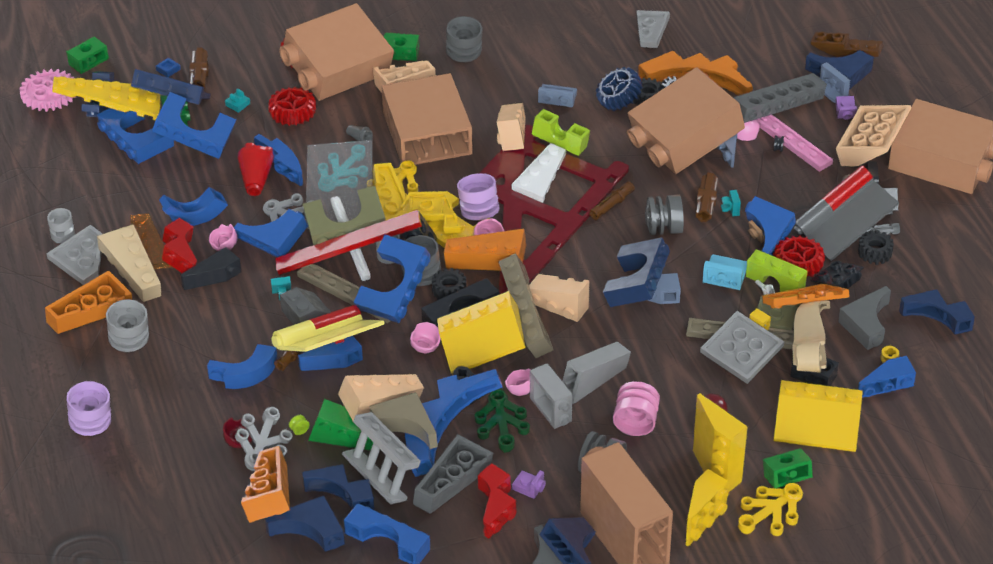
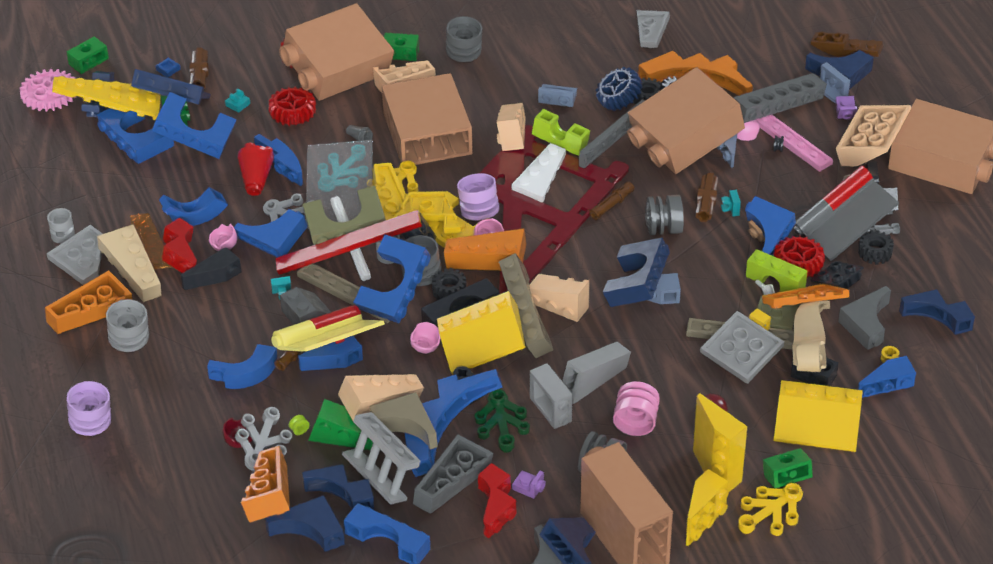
(519, 382): bright pink hair -> none
(605, 139): none -> dark grey tile
(724, 272): medium azure bracket -> none

